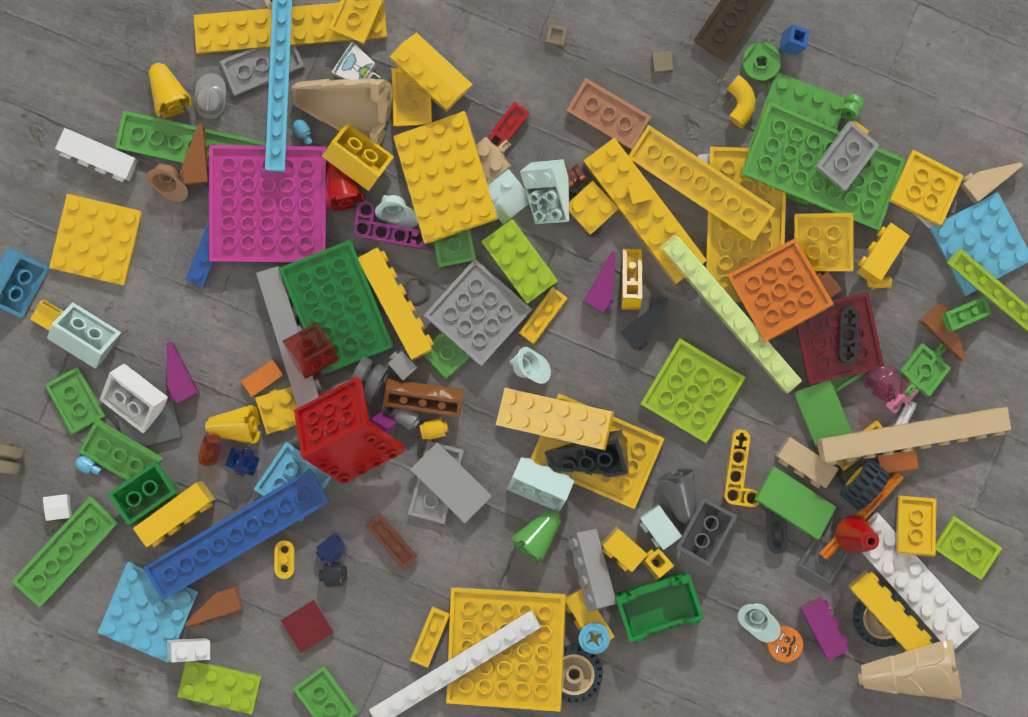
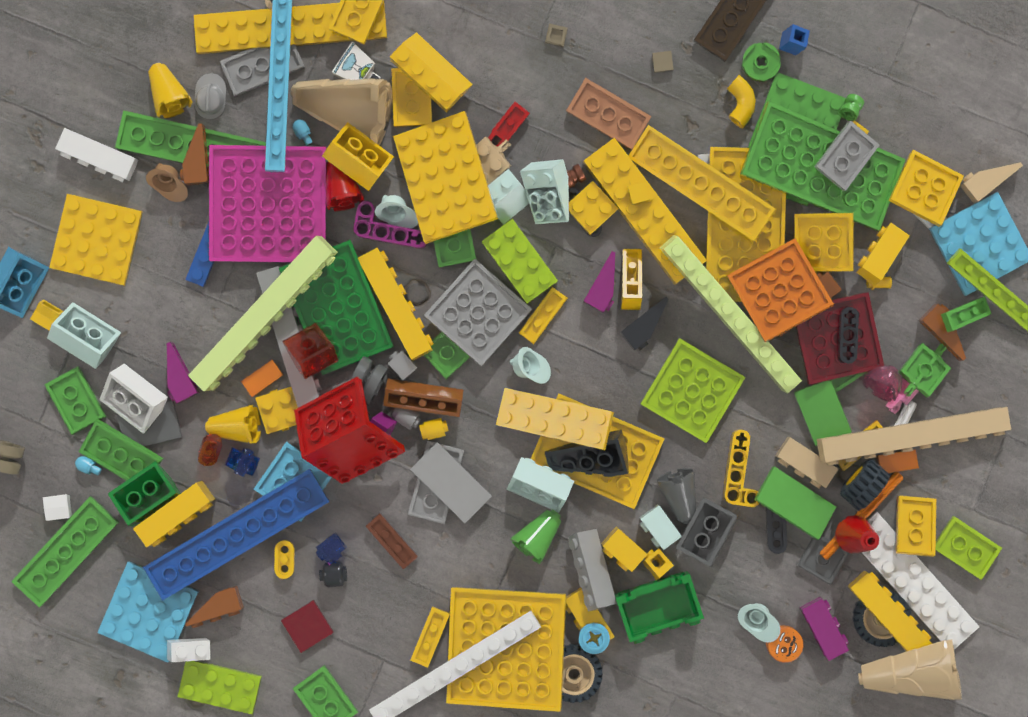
(263, 313): none -> yellowish green brick

